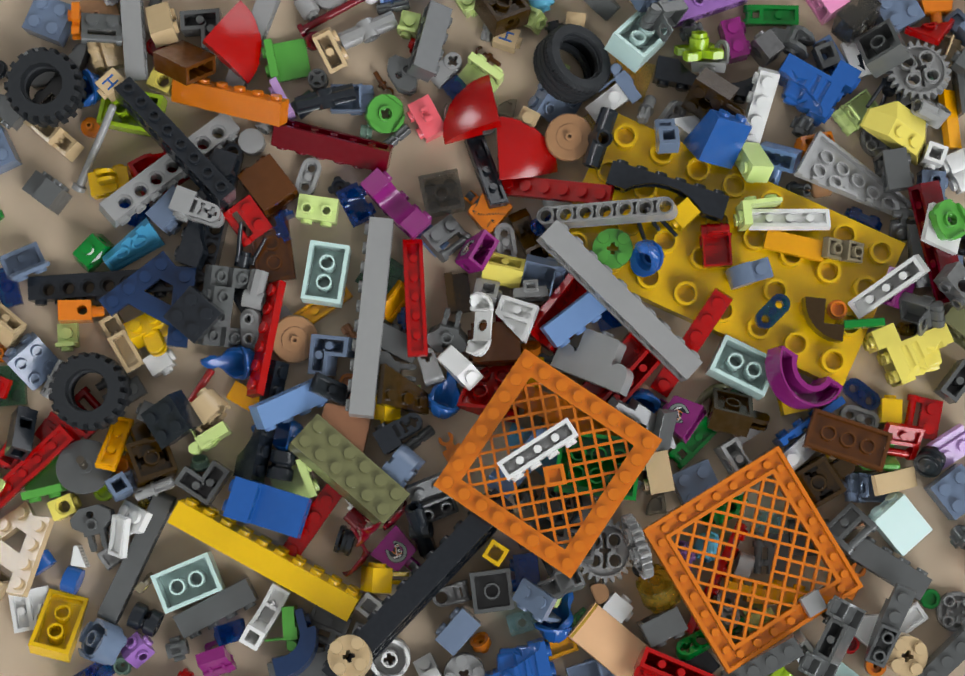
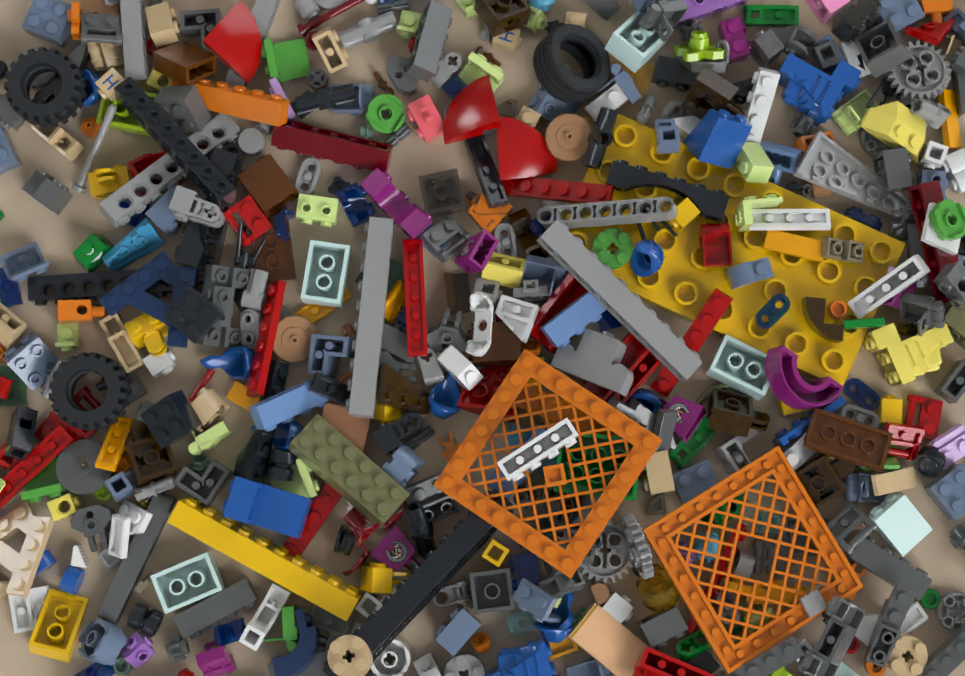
(183, 107): none -> dark grey brick

